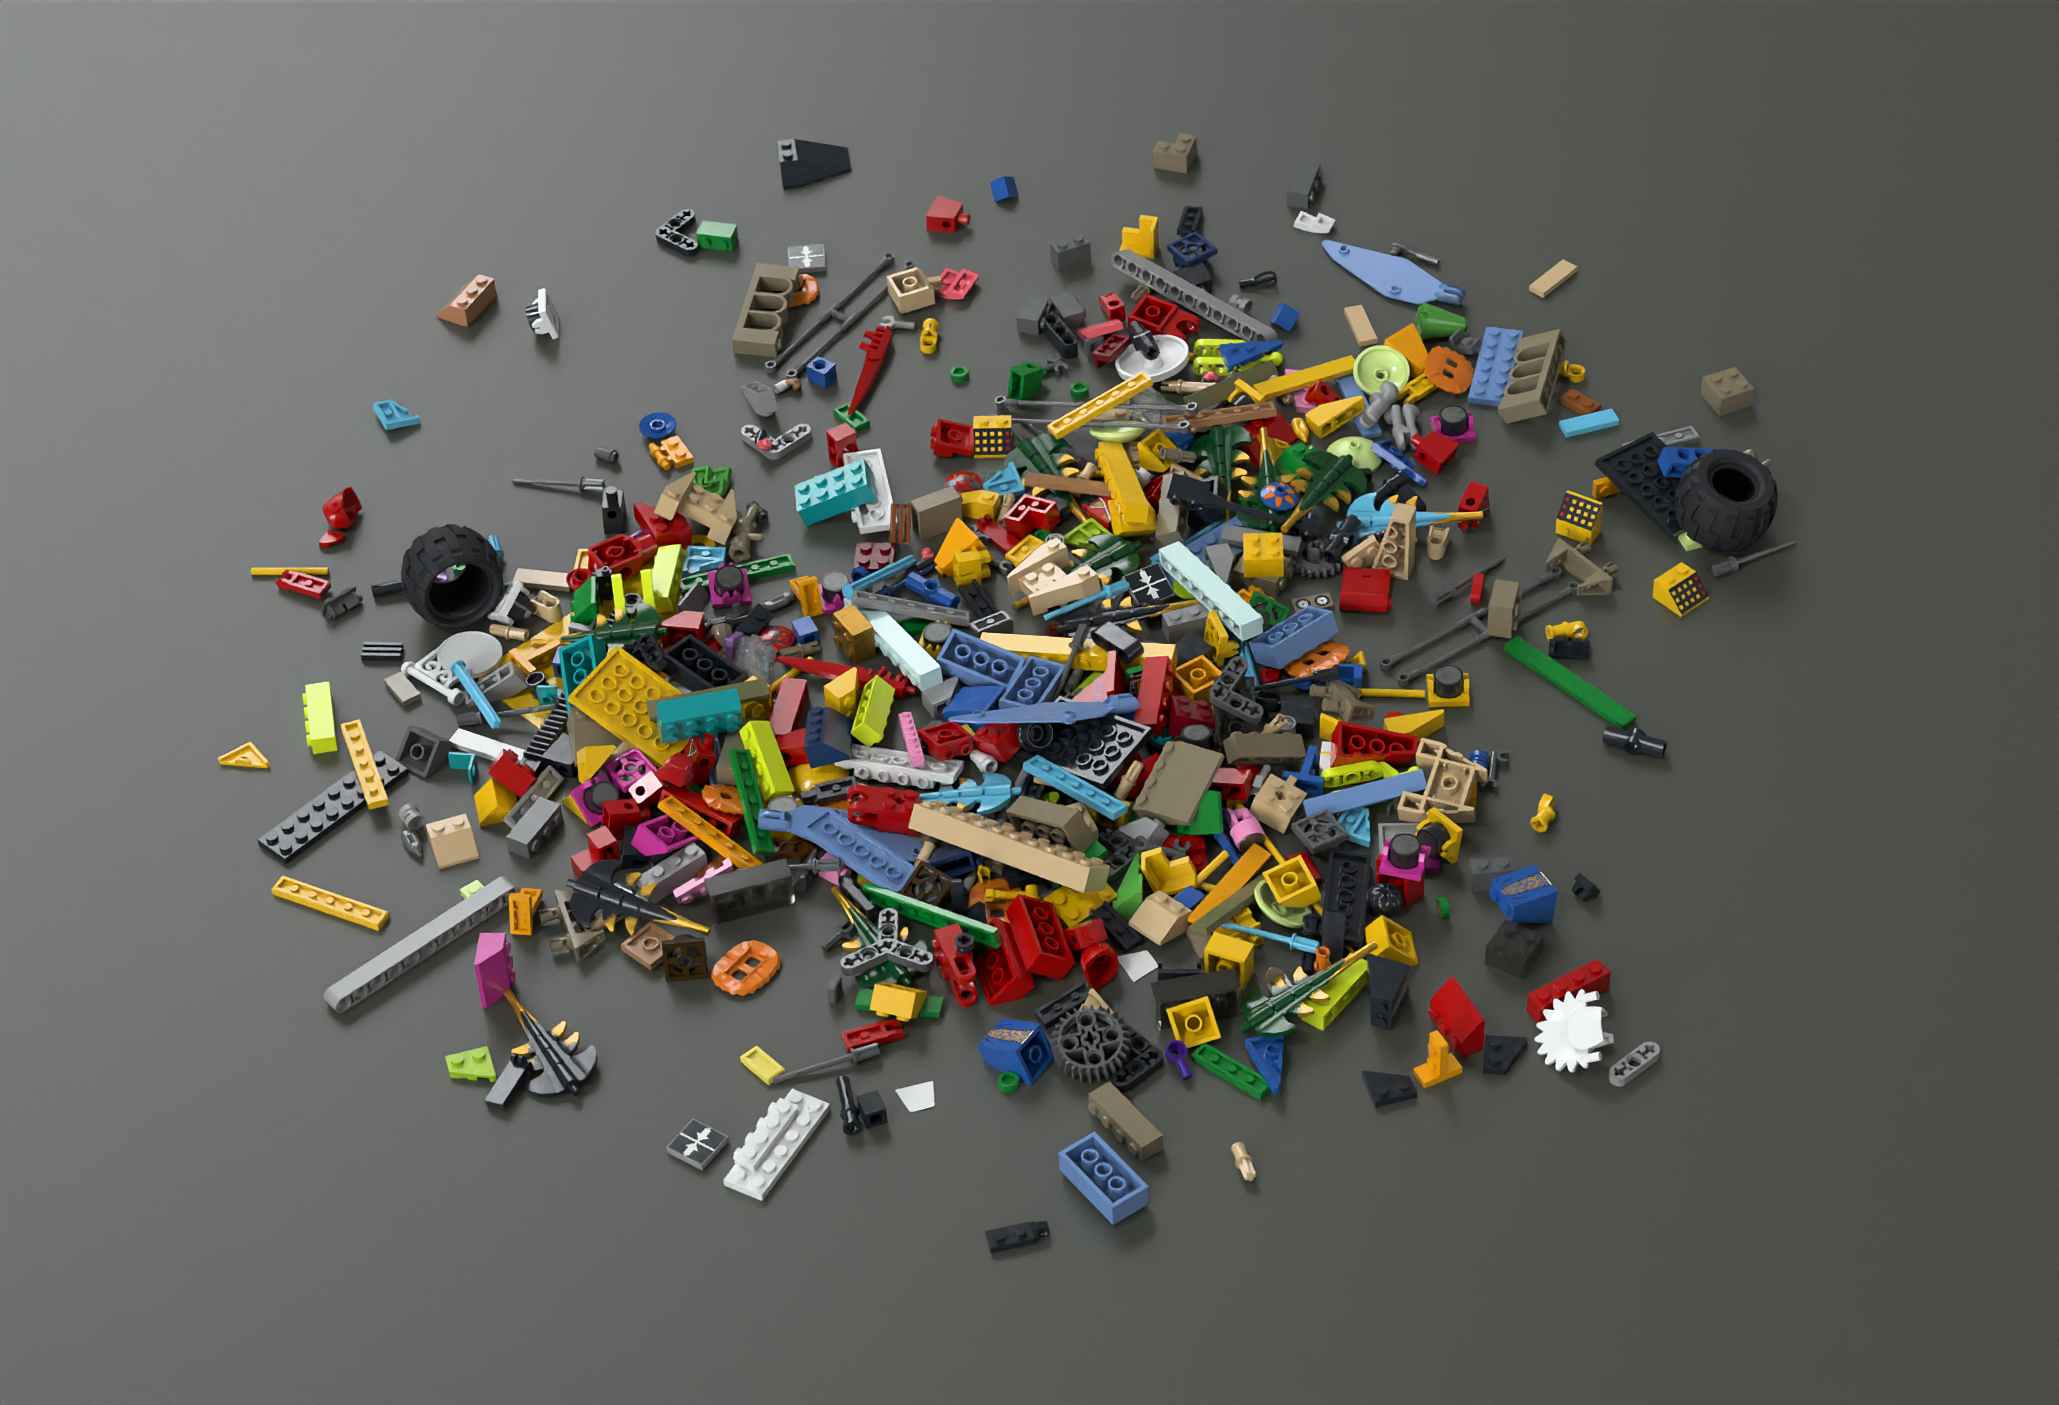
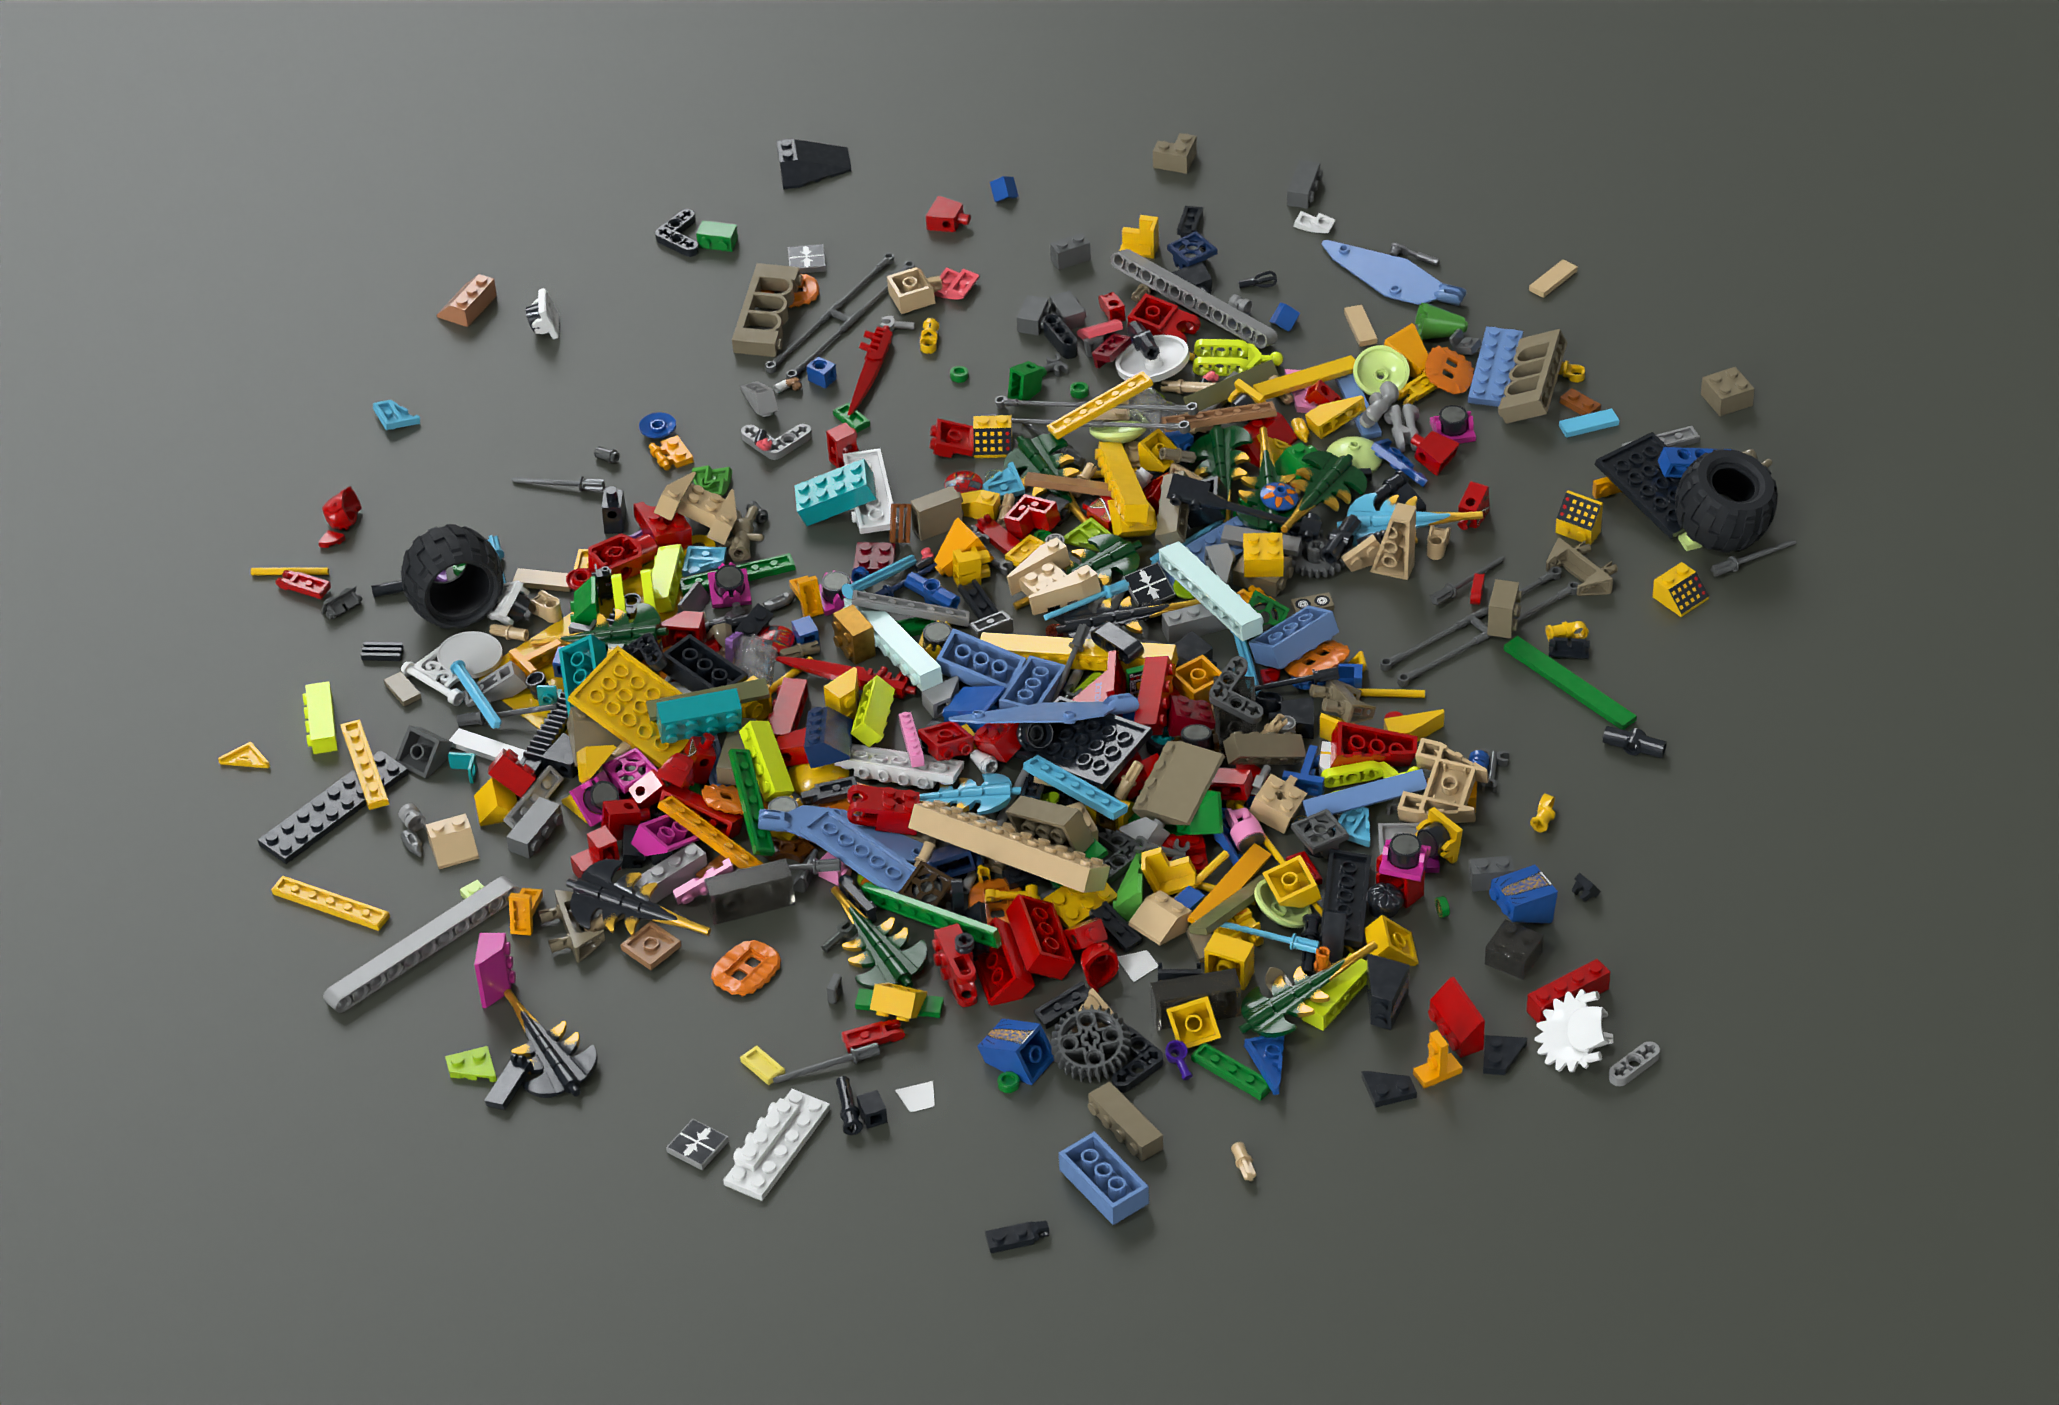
(685, 954): dark brown piece -> none
(888, 948): dark grey piece -> none
(1222, 639): yellow piece -> none
(1243, 353): blue wing -> none
(1365, 590): red door -> none
(1448, 682): piece -> none

